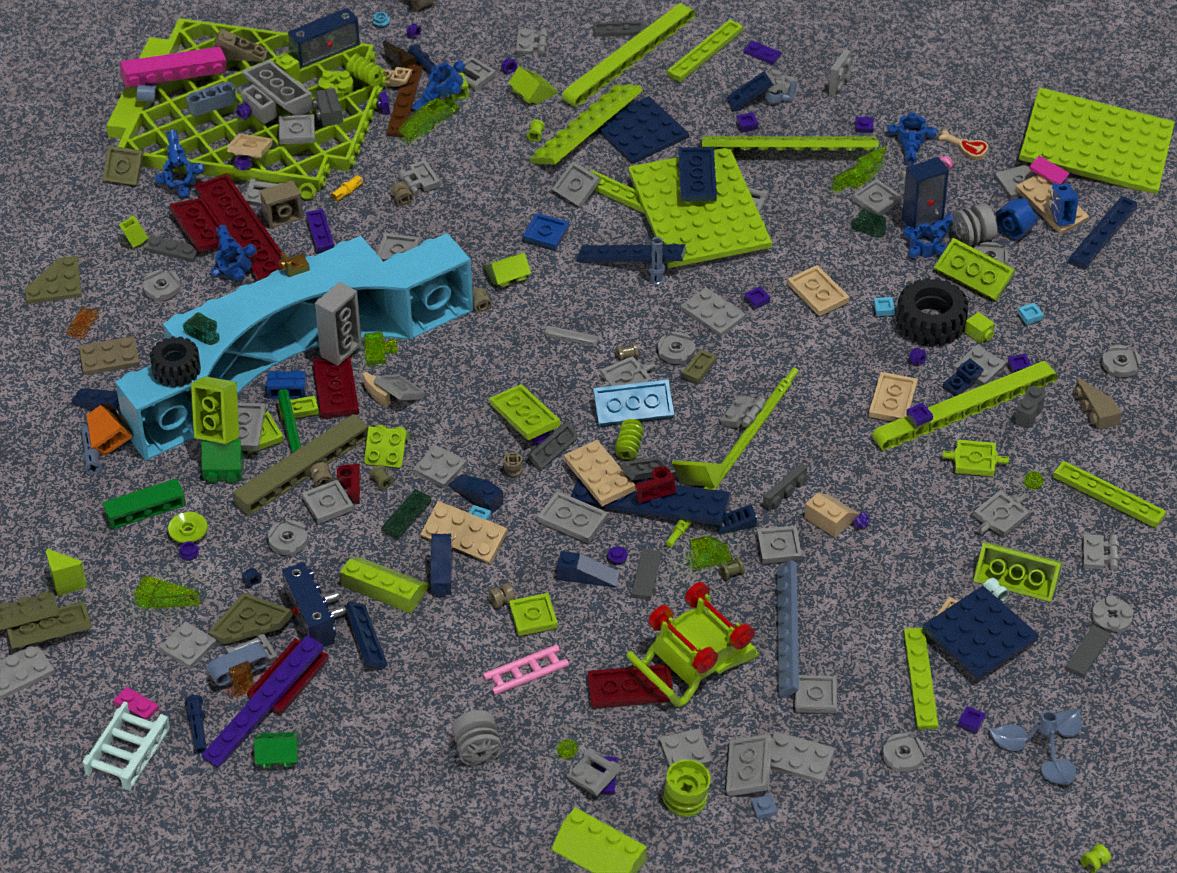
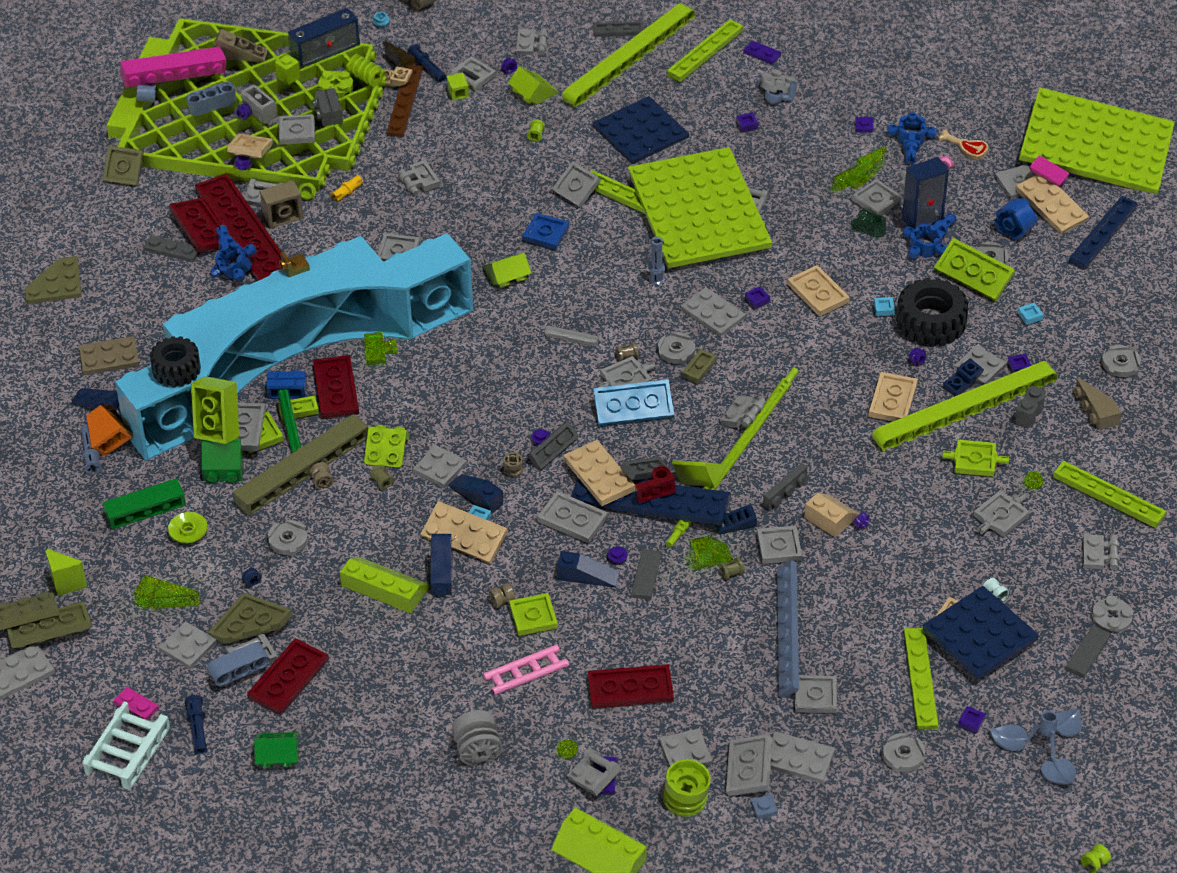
(82, 322): clear orange plate -> none
(133, 231): lime brick -> none
(159, 293): light grey plate -> none
(176, 158): blue piece -> none
(188, 550): dark purple plate -> none
(202, 328): clear green piece -> none
(241, 678): clear orange plate -> none
(262, 701): dark purple plate -> none
(280, 87): light grey slope -> none
(309, 605): dark blue piece -> none
(320, 230): dark purple plate -> none
(327, 501): light grey plate -> none
(338, 323): light grey brick -> none
(349, 478): dark red plate -> none
(366, 635): dark blue plate -> none
(375, 391): tan slope -> none
(383, 103): dark purple plate -> none
(399, 387): light grey plate -> none
(401, 193): dark tan wheel -> none
(406, 514): clear green plate -> none
(412, 30): dark purple plate -> none
(426, 117): clear neon green slope -> none
(436, 88): blue piece -> none
(481, 301): dark tan wheel -> none
(524, 412): lime plate -> none
(585, 124): lime plate -> none
(629, 253): dark blue plate -> none
(629, 439): lime piece -> none
(695, 643): lime piece -> none
(697, 174): dark blue plate -> none
(749, 91): dark blue plate -> none
(795, 142): lime plate -> none
(840, 72): light grey plate -> none
(919, 414): dark purple plate -> none
(975, 224): light grey wheel -> none
(979, 328): lime brick -> none
(1018, 571): lime slope -> none
(1063, 198): blue torso -> none

